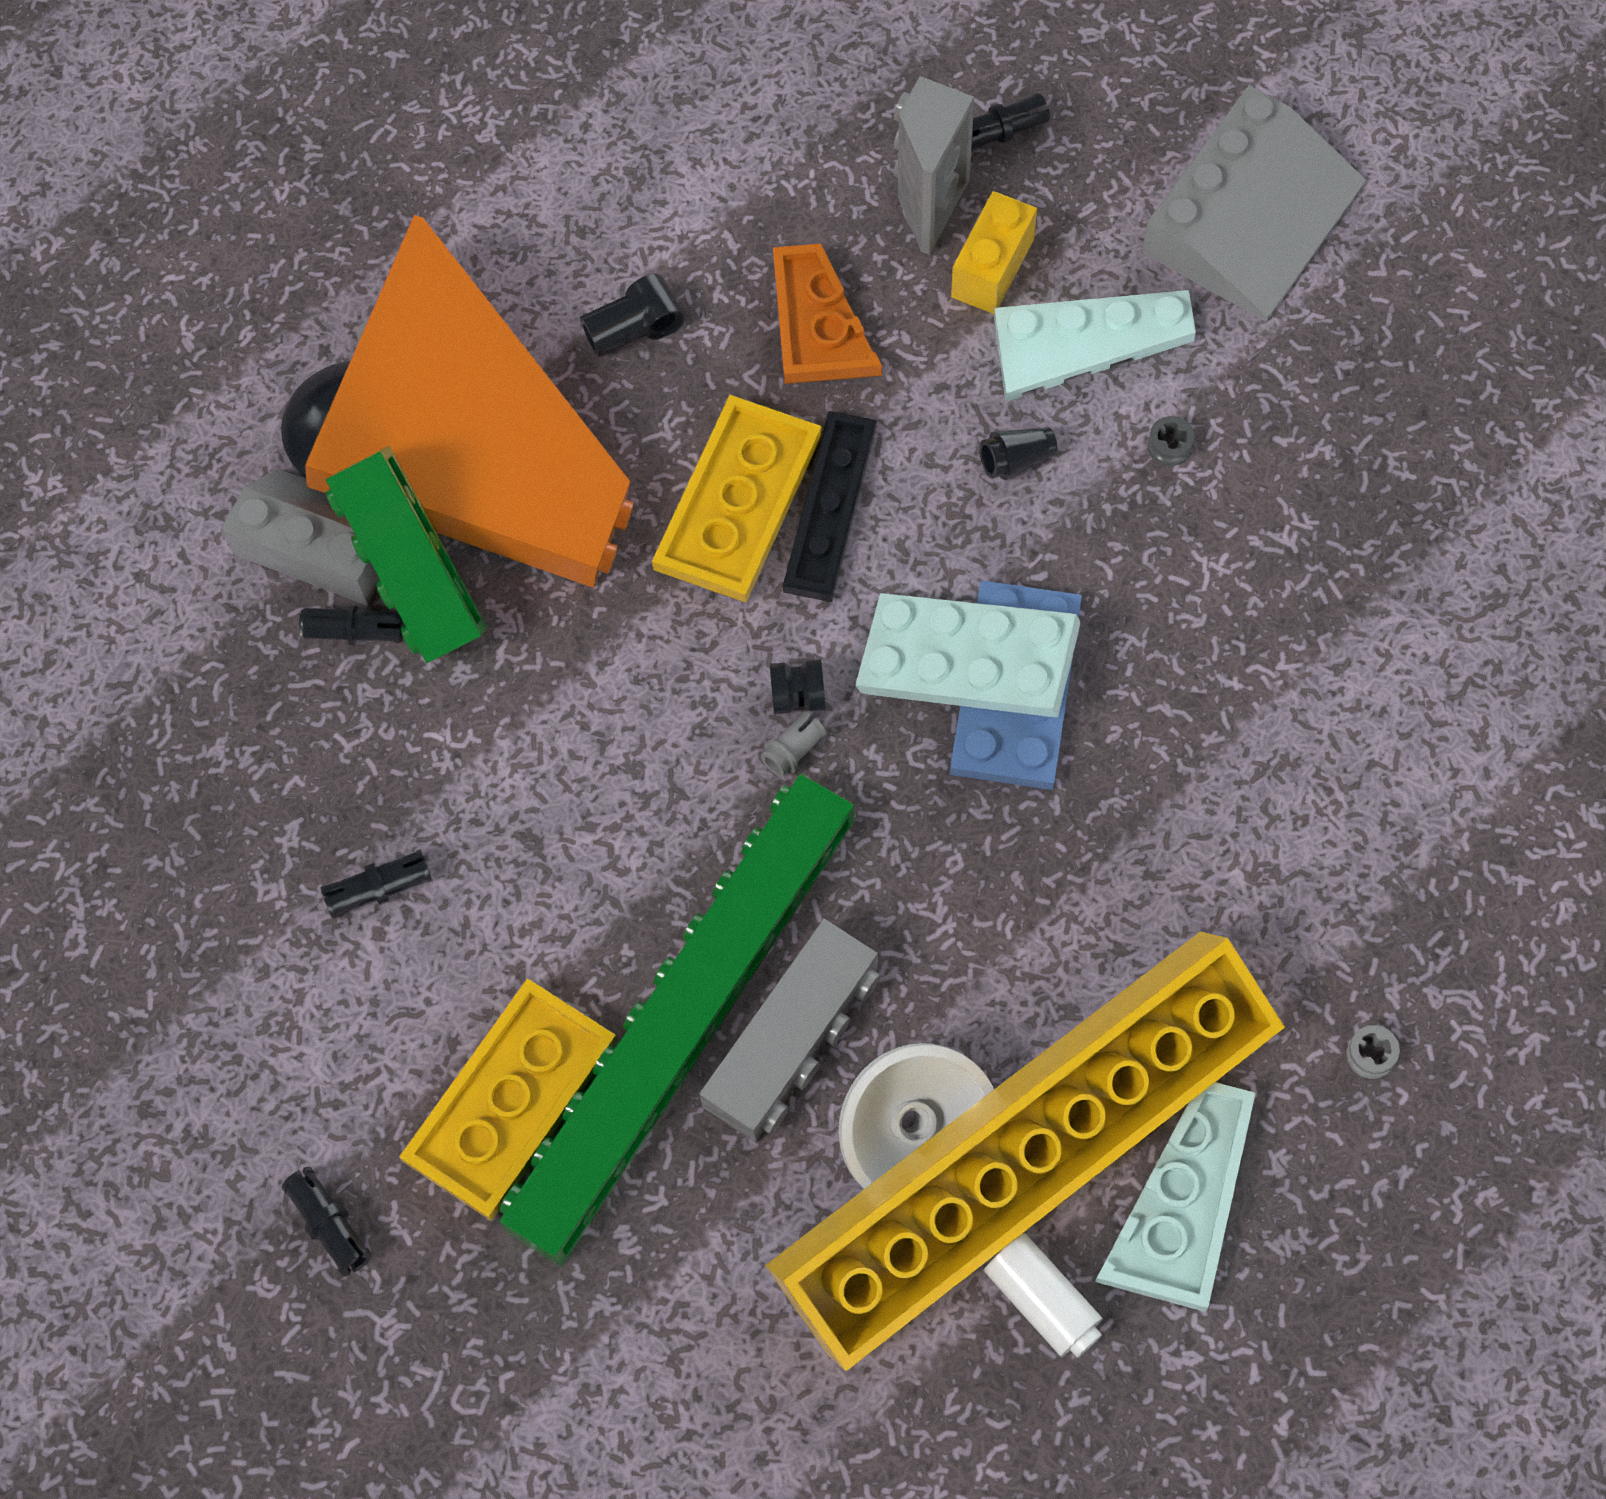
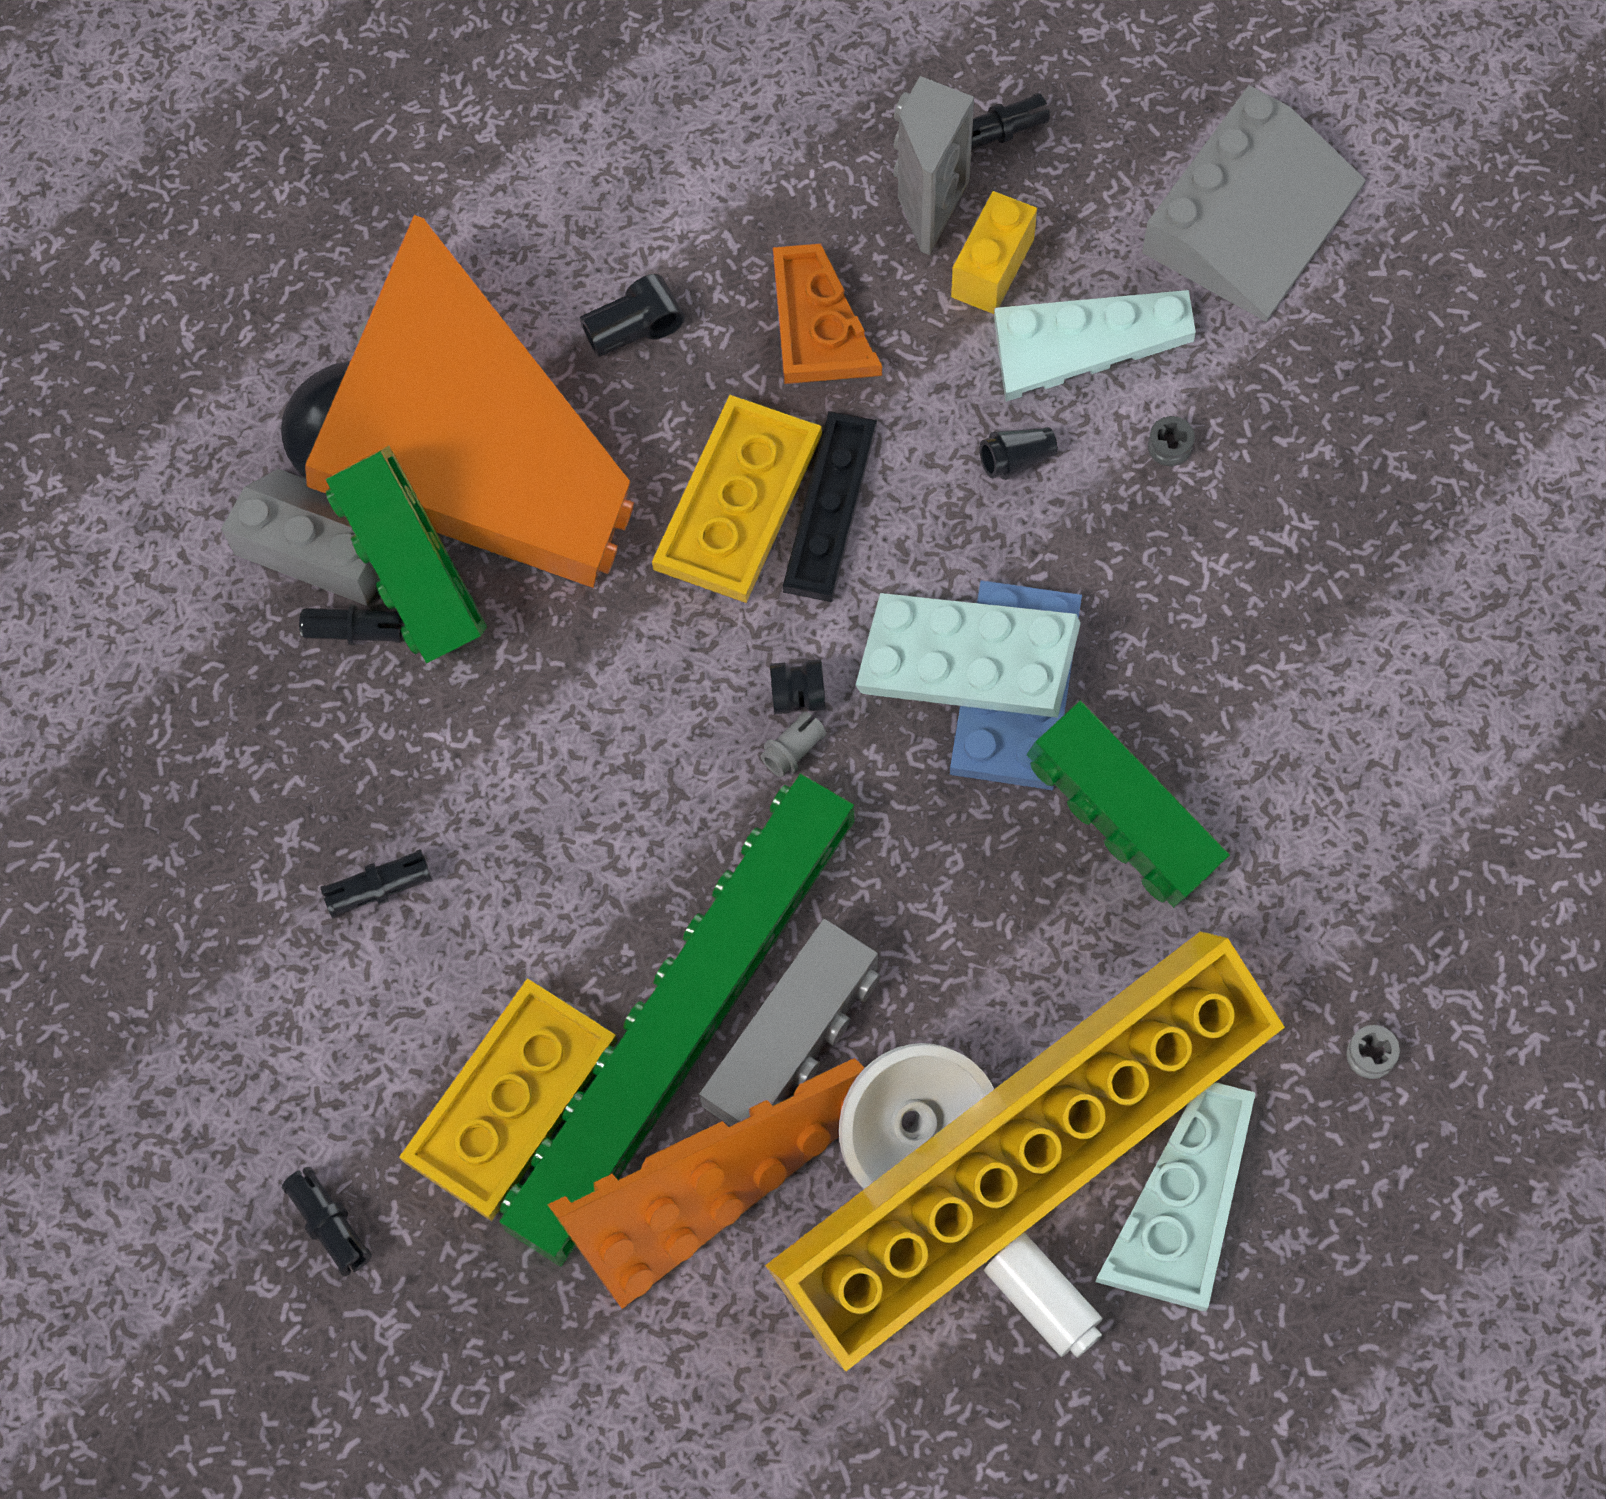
(695, 1188): none -> orange wing
(1126, 805): none -> green brick

